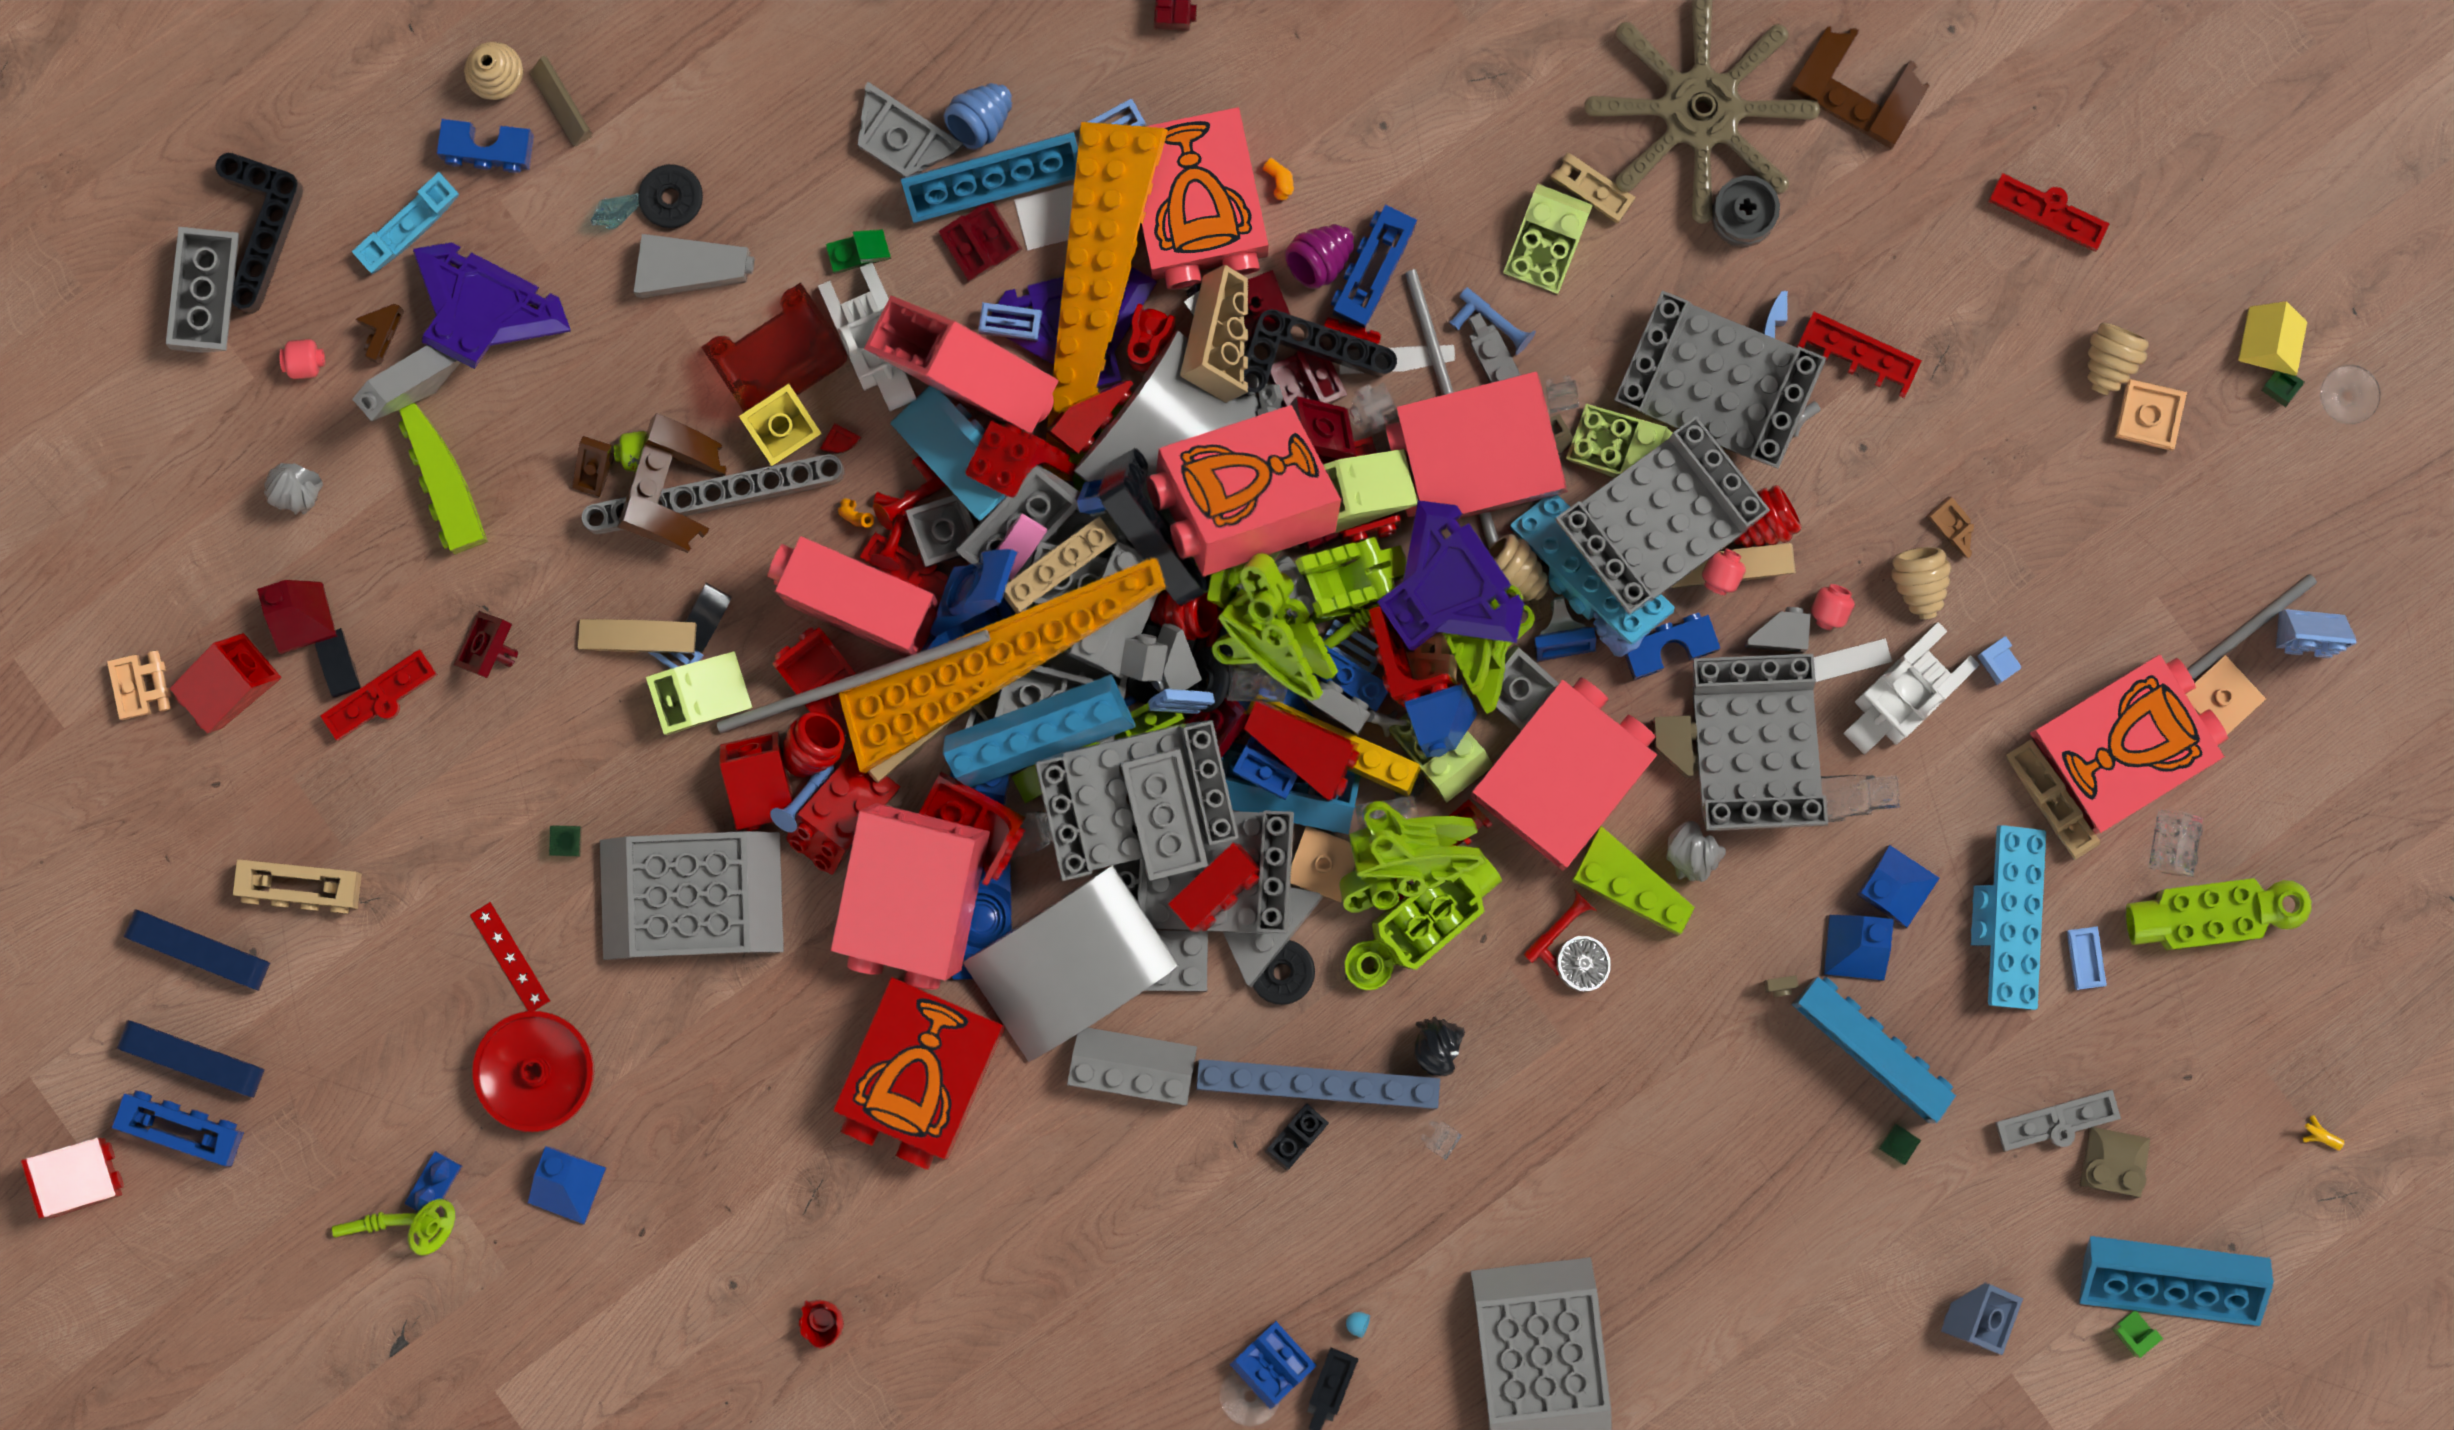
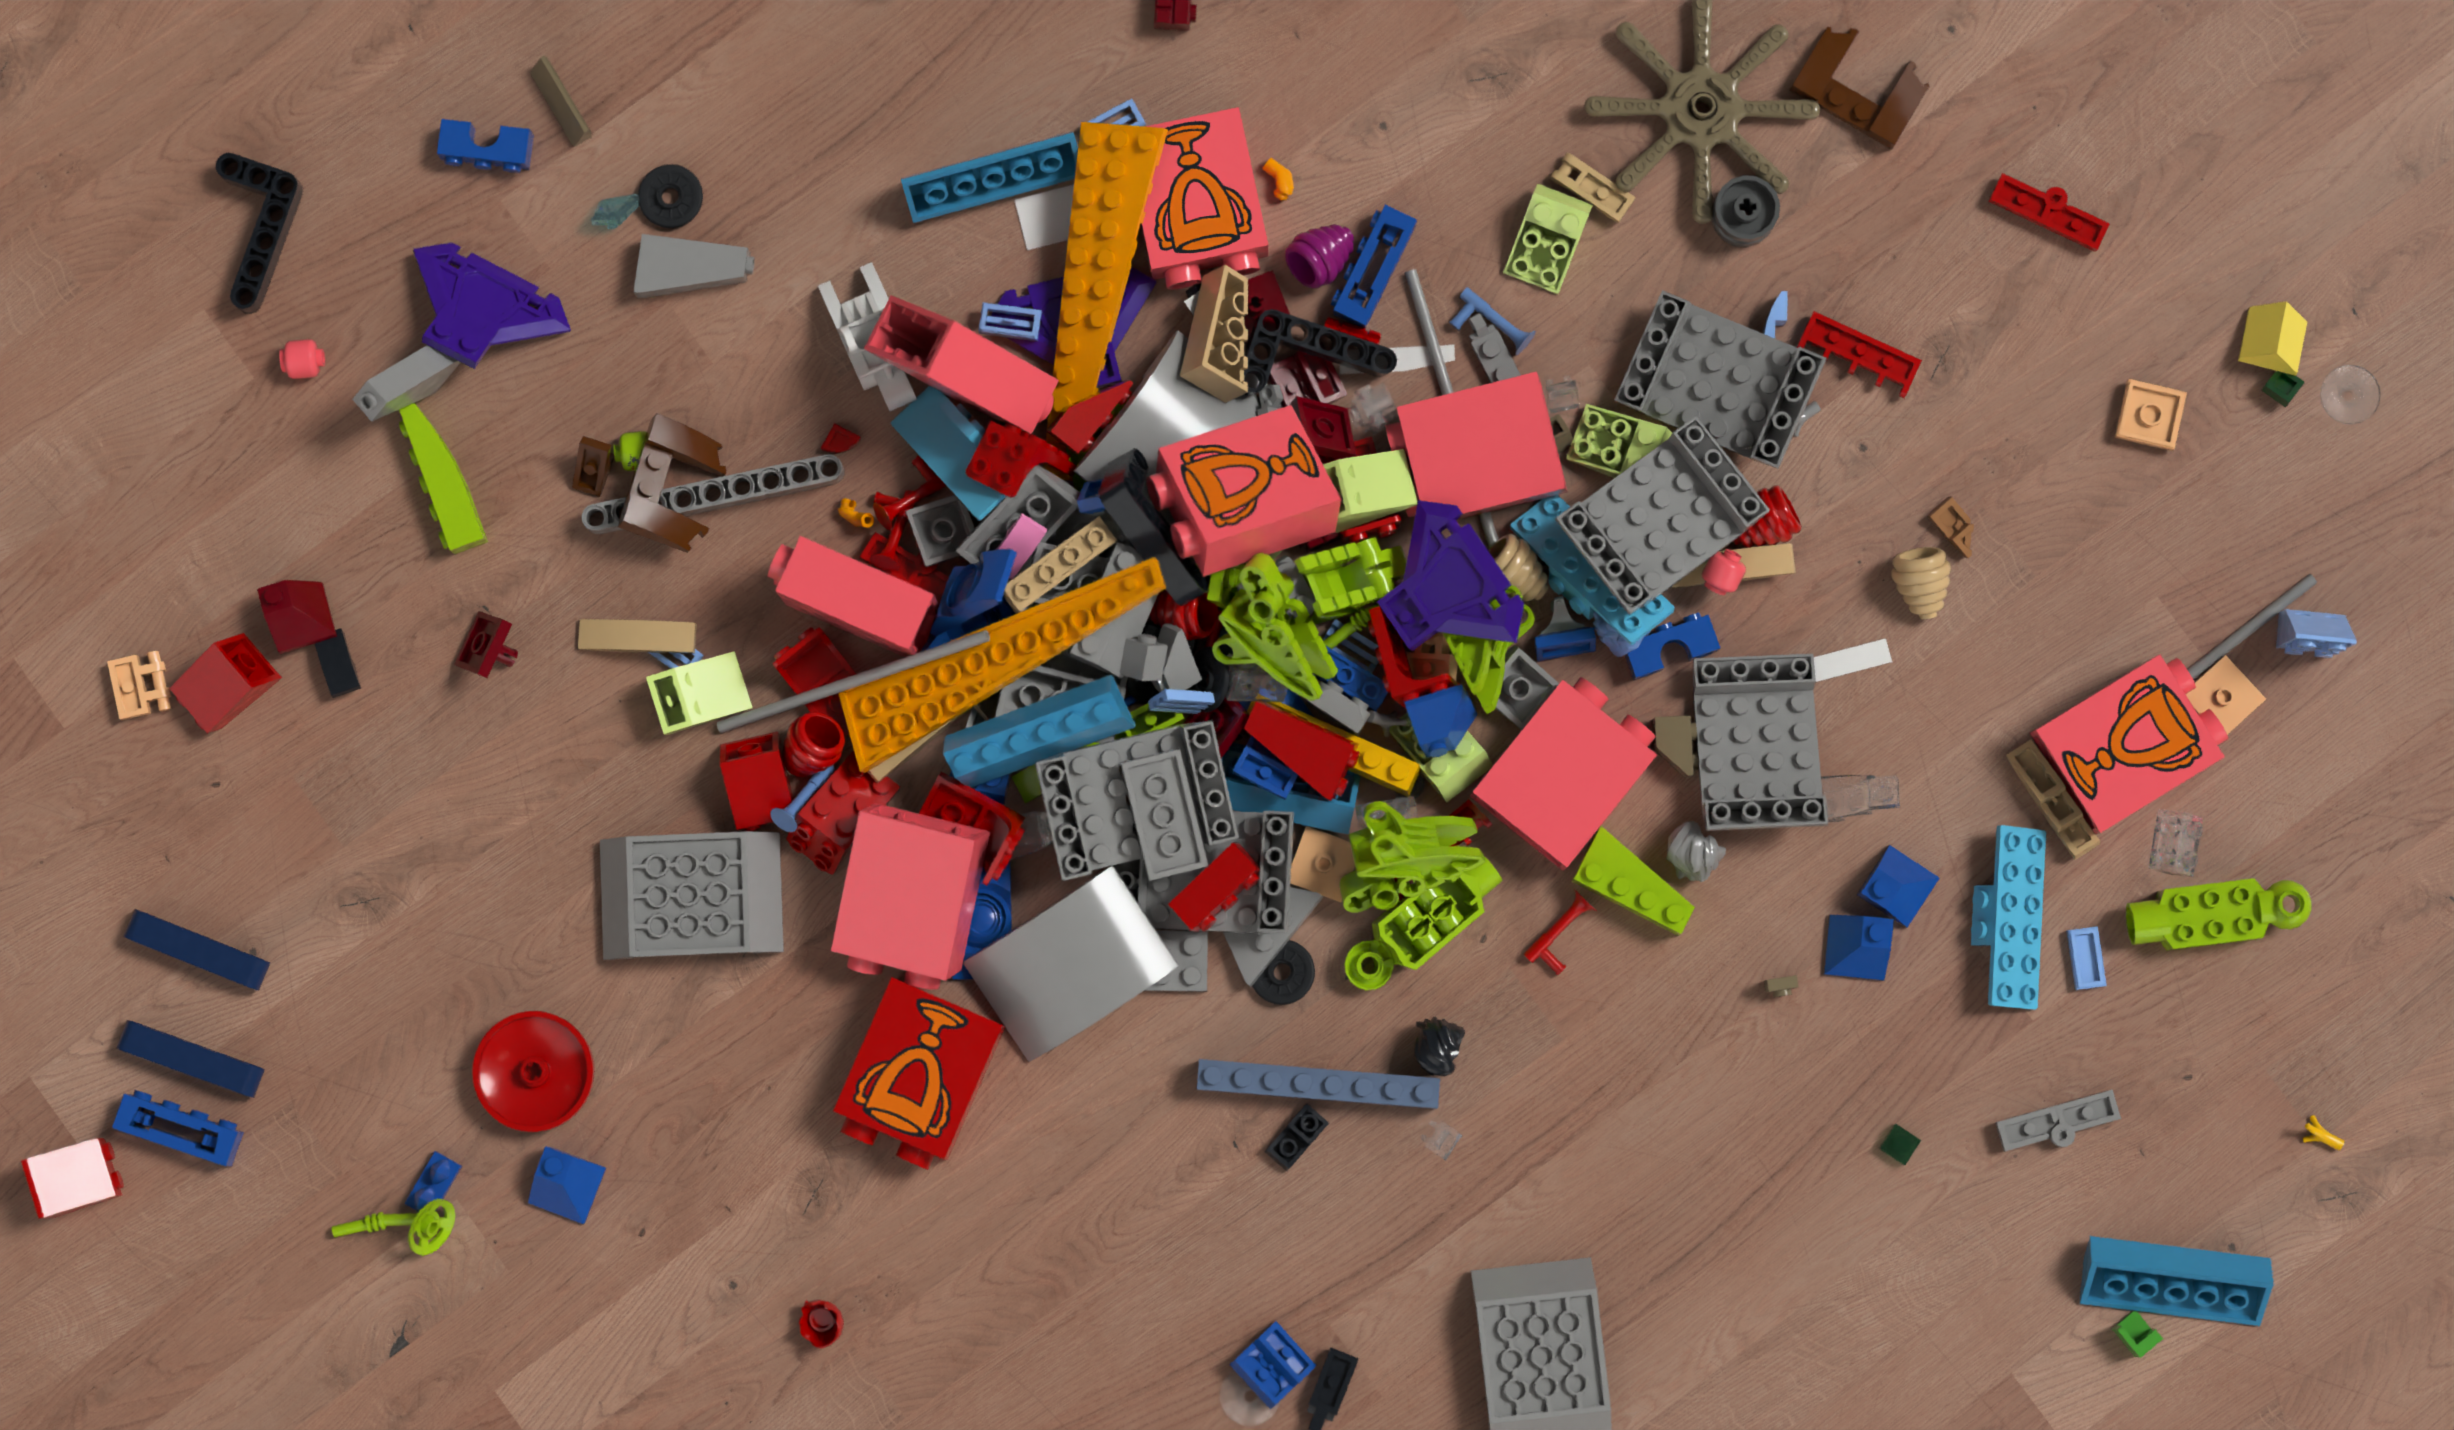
(202, 290): light grey slope -> none
(292, 488): light grey hair -> none
(346, 890): tan brick -> none
(379, 696): red hinge -> none
(385, 324): reddish brown slope -> none
(407, 225): medium azure slope -> none
(497, 79): tan piece -> none
(510, 957): red sticker -> none
(565, 841): clear green plate -> none
(707, 613): black slope -> none
(780, 425): light yellow slope -> none
(788, 349): clear red windscreen -> none
(858, 250): green slope -> none
(900, 135): light grey wing -> none
(978, 114): medium blue piece -> none
(980, 240): dark red slope -> none
(1132, 1066): light grey slope -> none
(1150, 333): red piece -> none
(1357, 1323): medium azure hinge -> none
(1583, 963): light grey wheel -> none
(1783, 632): light grey slope -> none
(1832, 607): coral head -> none
(1874, 1050): dark azure slope -> none
(1906, 694): white piece -> none
(1983, 1317): sand blue slope -> none
(1999, 660): light blue panel -> none
(2114, 356): tan piece -> none
(2115, 1162): dark tan slope -> none

